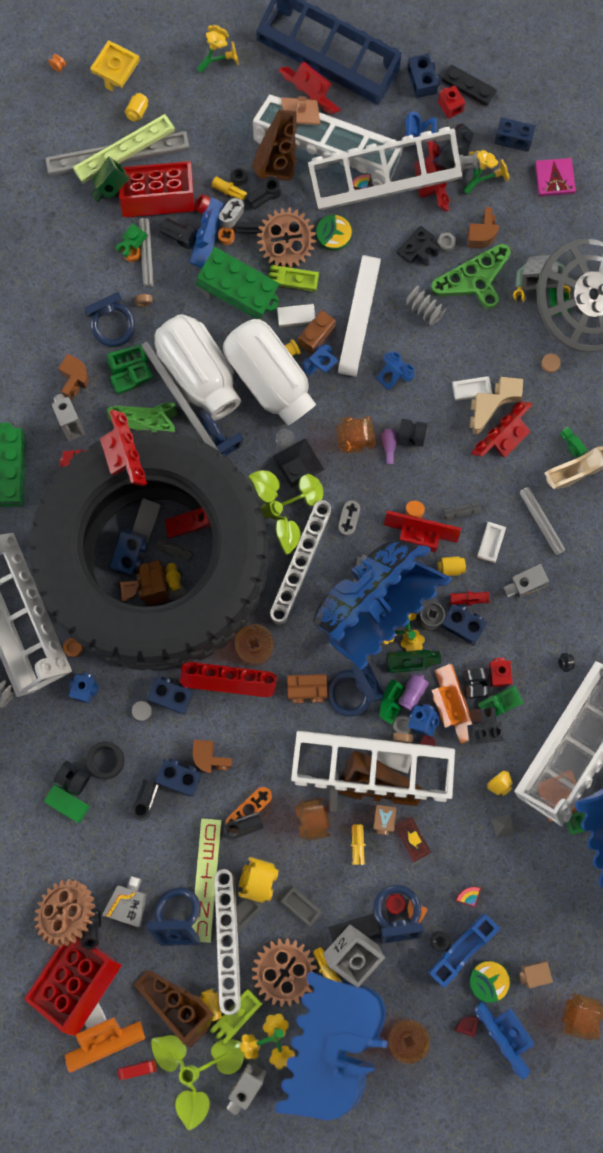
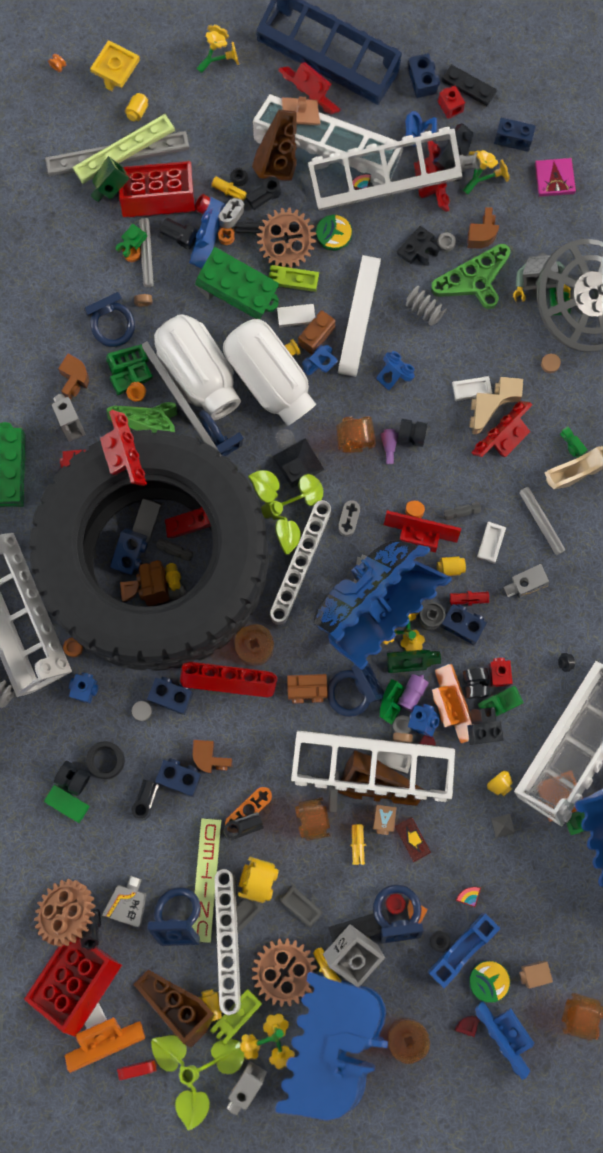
(136, 391): none -> orange tile

